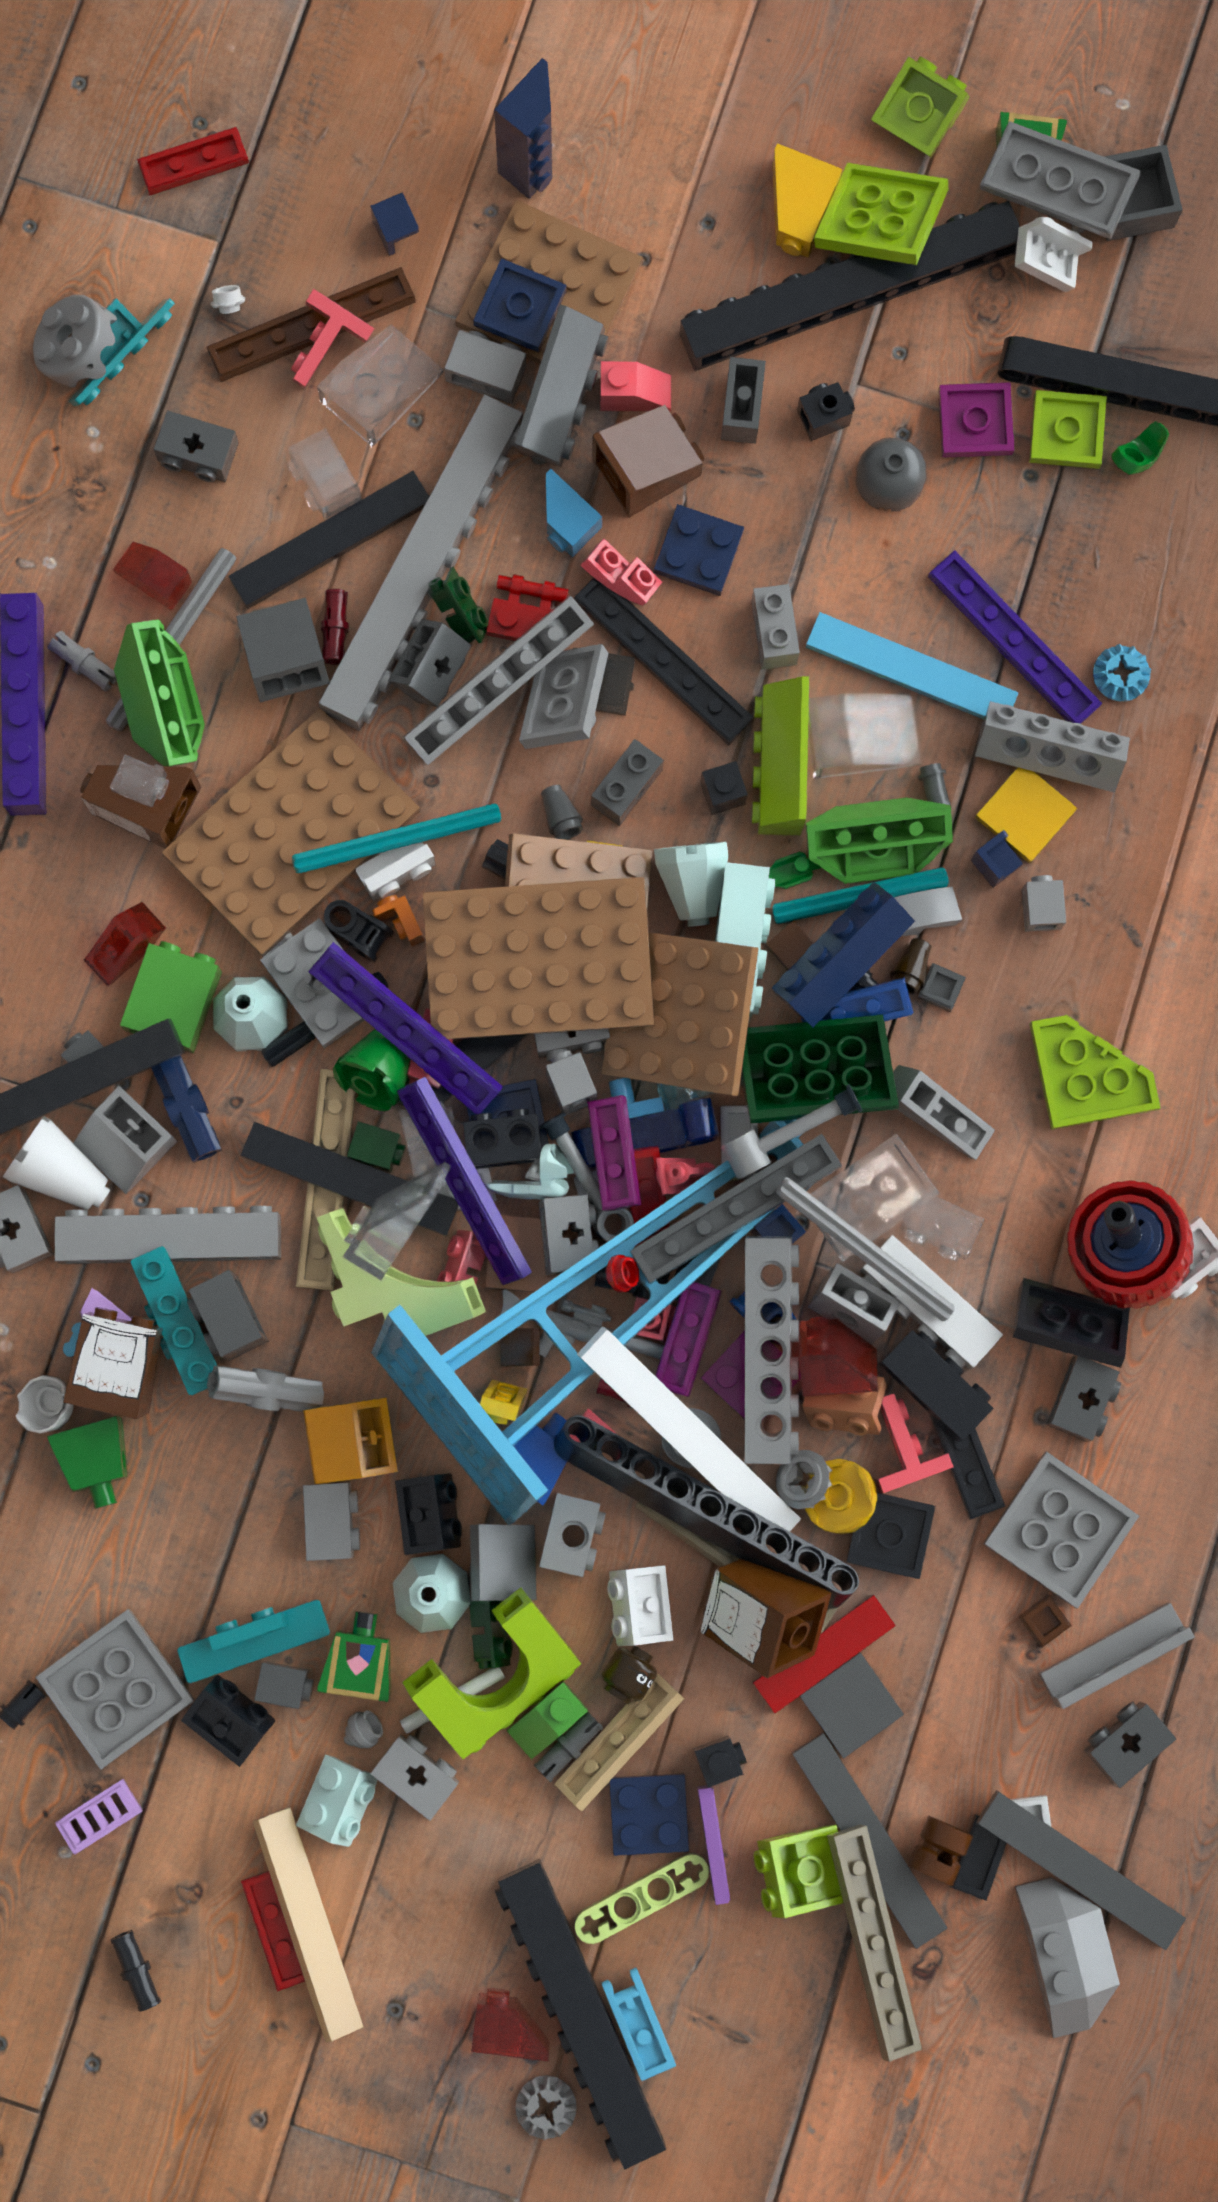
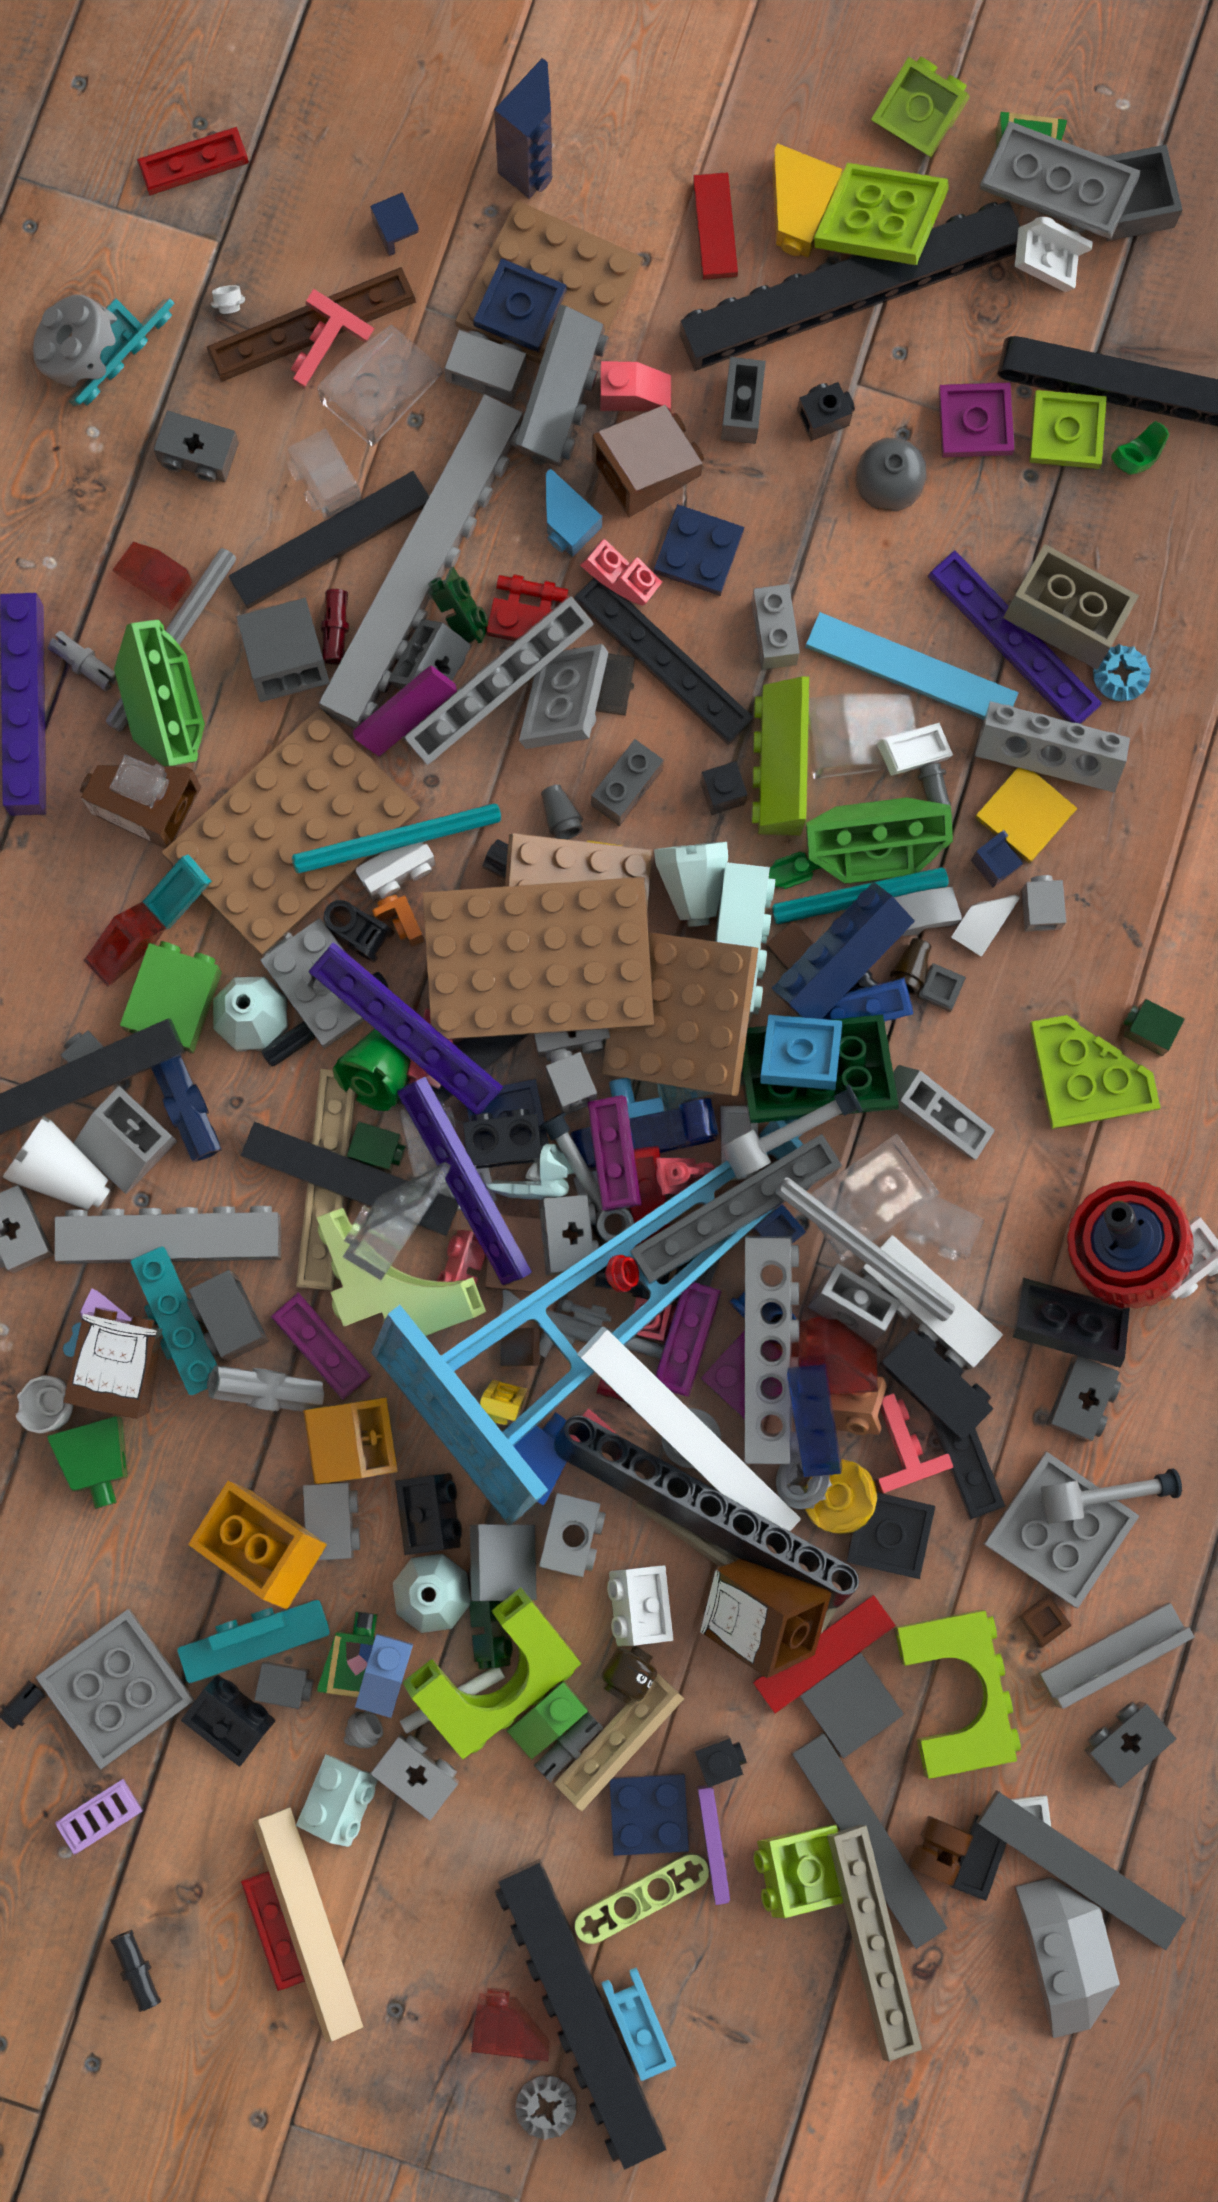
(177, 891): none -> teal tile
(257, 1544): none -> light orange brick
(320, 1346): none -> magenta tile
(383, 1675): none -> medium blue slope
(404, 710): none -> magenta tile
(715, 226): none -> red tile
(801, 1052): none -> dark azure plate
(814, 1420): none -> clear blue plate
(915, 749): none -> white tile
(983, 923): none -> white slope
(988, 1737): none -> lime arch
(1067, 1501): none -> light grey piece
(1071, 606): none -> dark tan brick
(1152, 1026): none -> dark green brick

